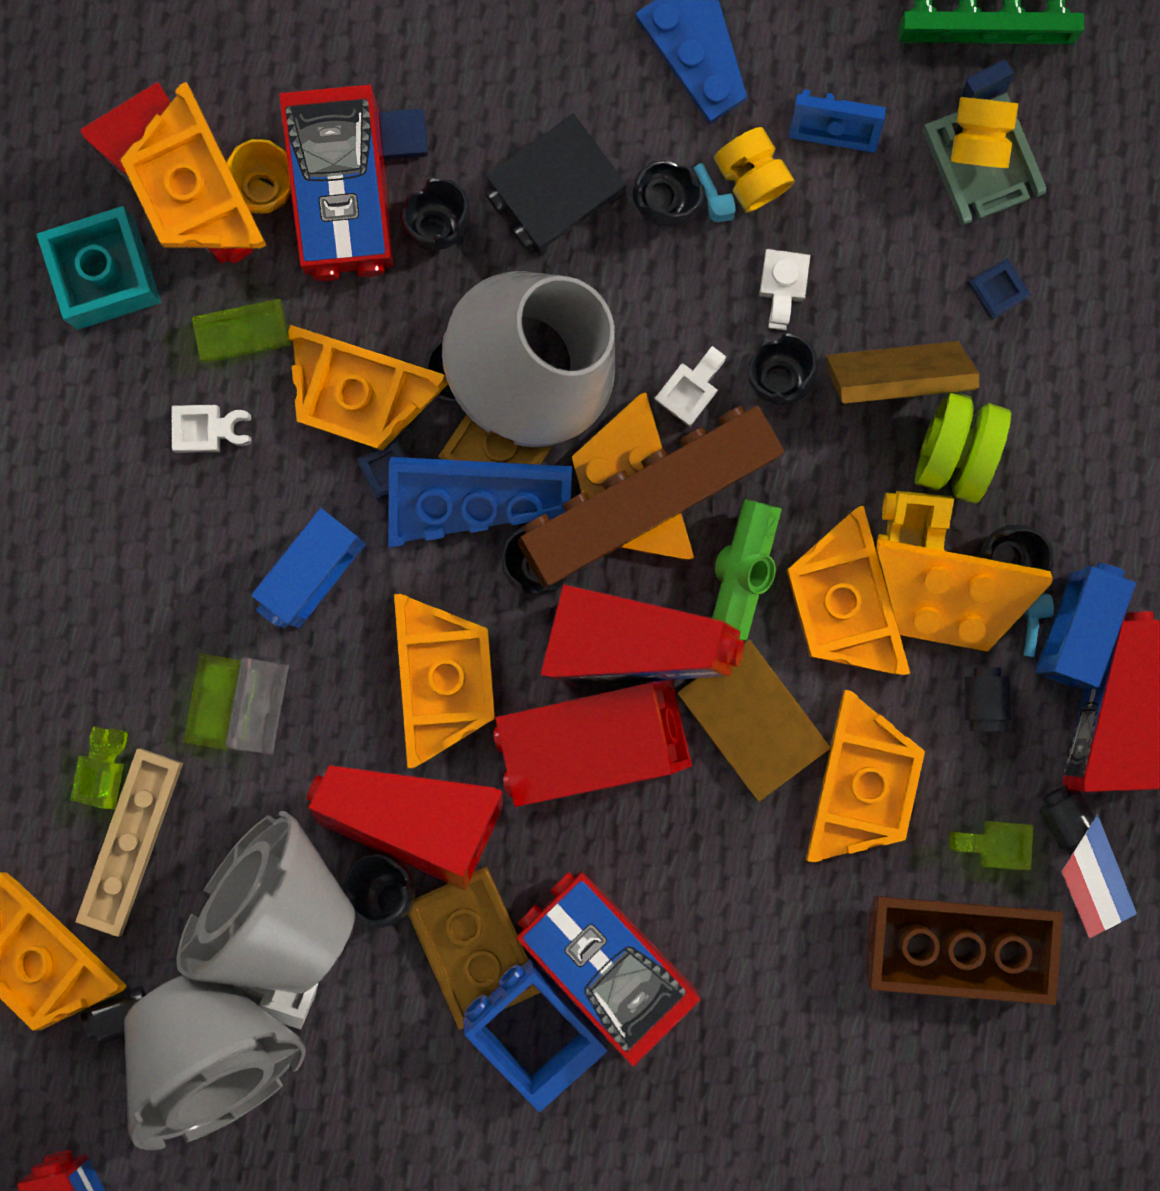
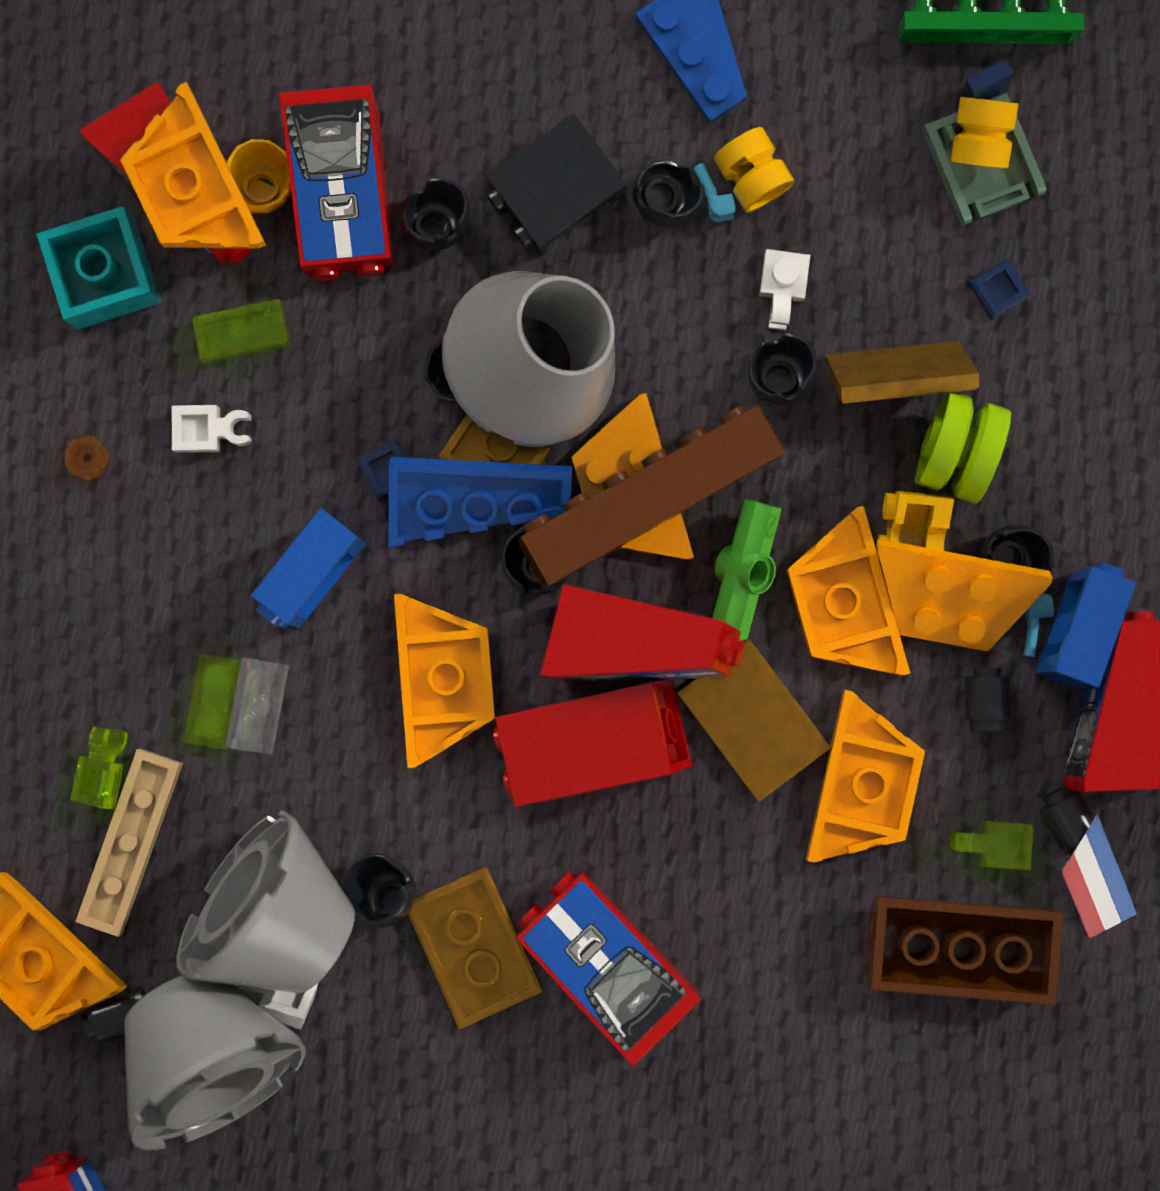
(74, 457): none -> clear orange plate
(357, 390): light orange wing -> none
(403, 133): dark blue tile -> none
(409, 818): red slope -> none
(564, 1066): blue window -> none
(689, 390): white plate -> none
(836, 122): blue plate -> none

